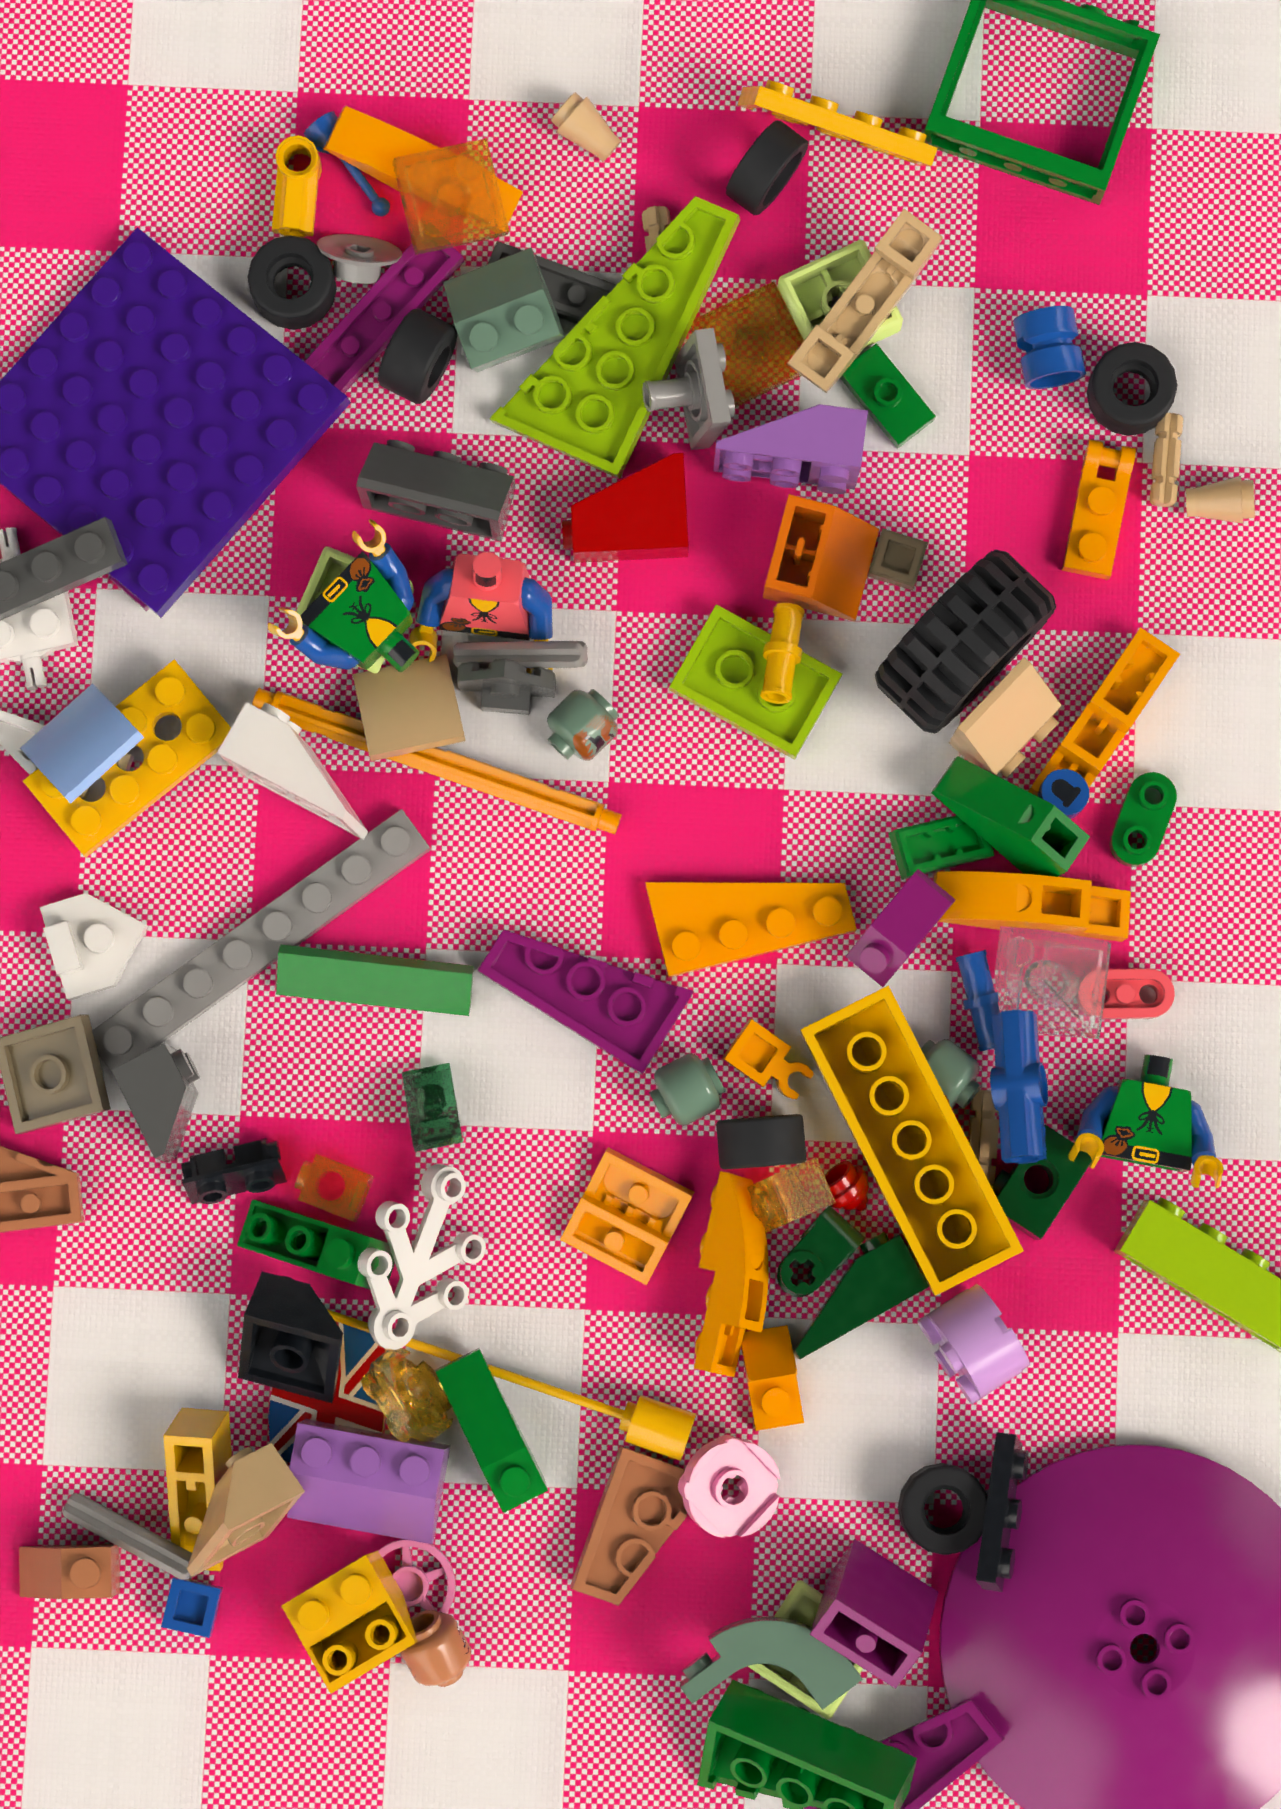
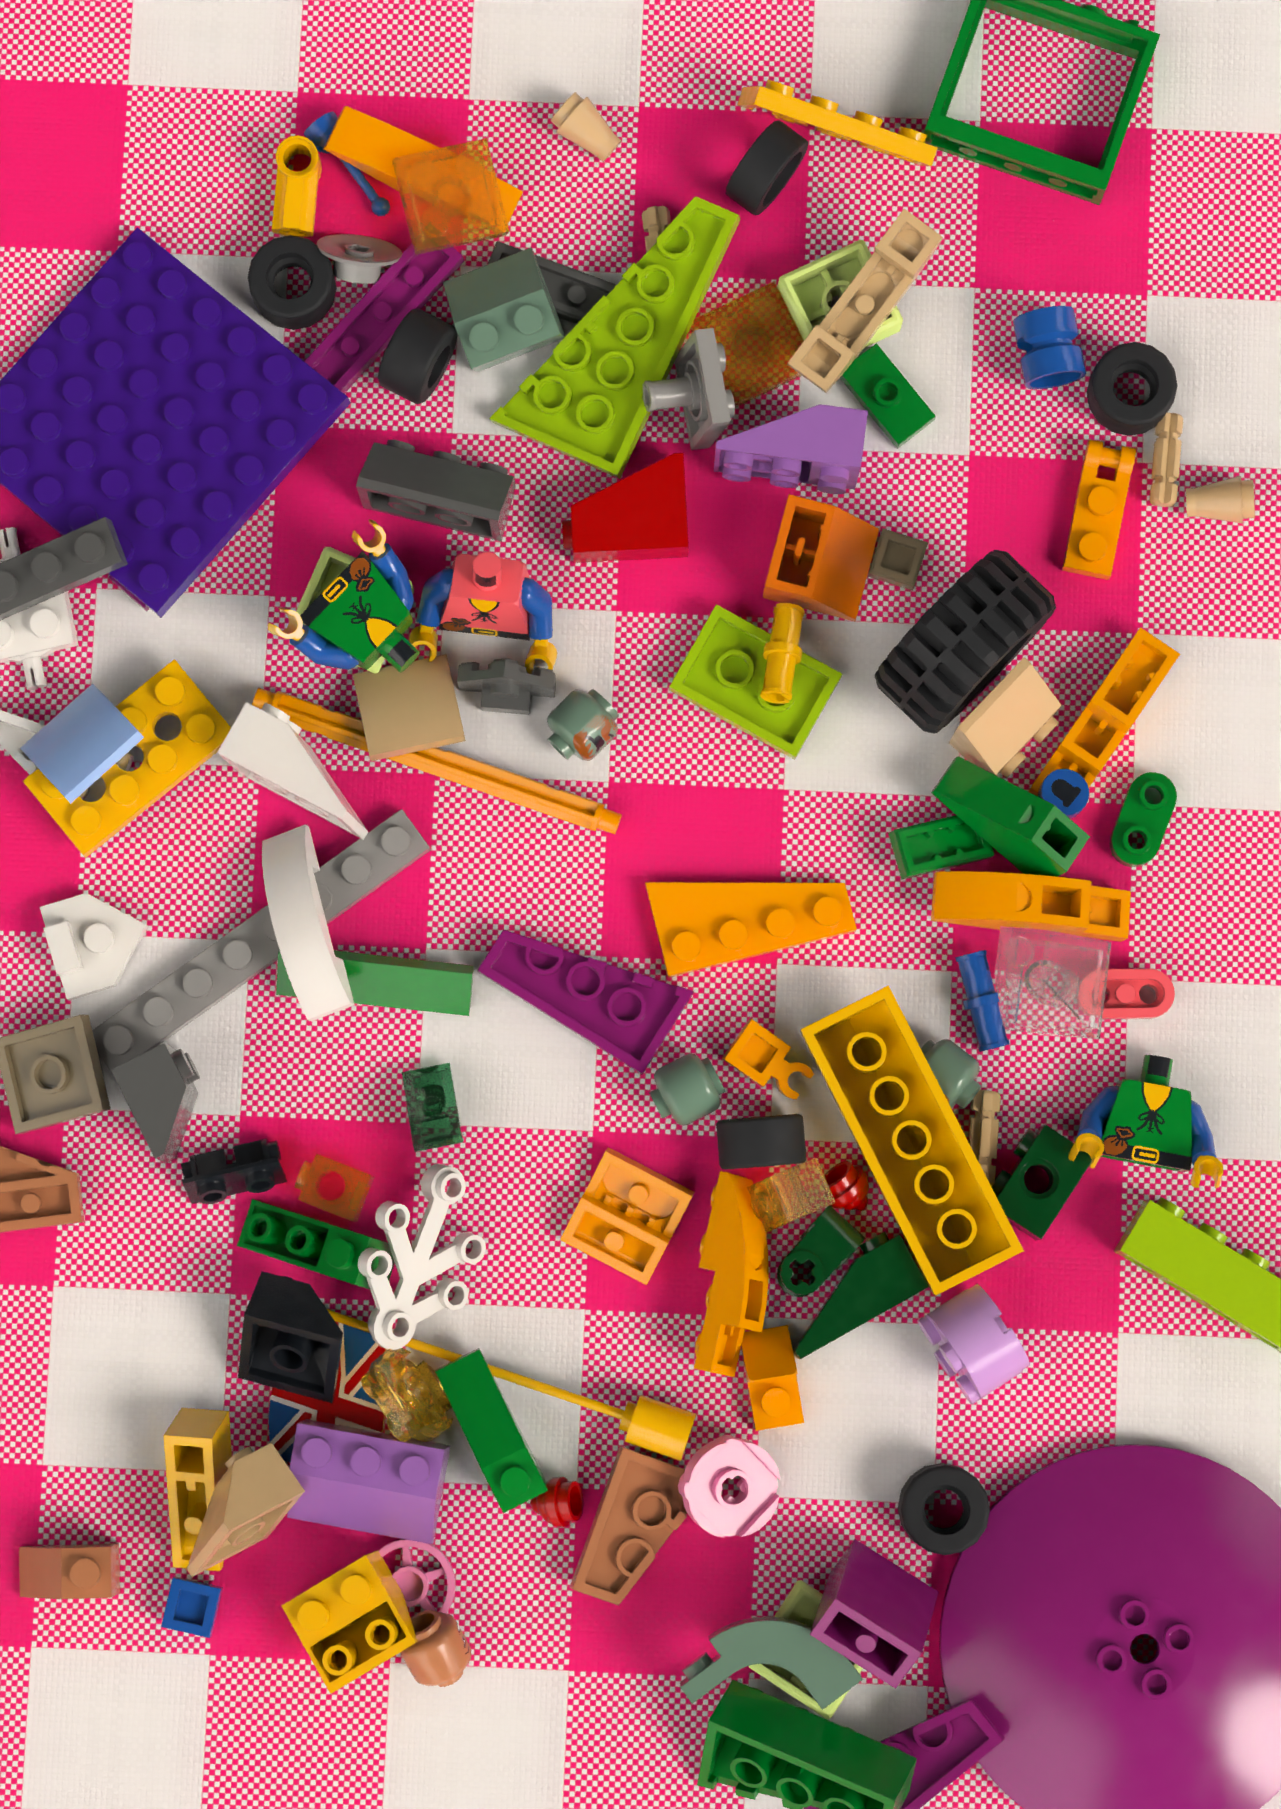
(128, 1535): light grey axle -> none
(301, 924): none -> white slope
(527, 653): light grey axle -> none
(560, 1503): none -> red plate
(900, 928): magenta slope -> none
(1001, 1512): black plate -> none
(1019, 1087): blue piece -> none

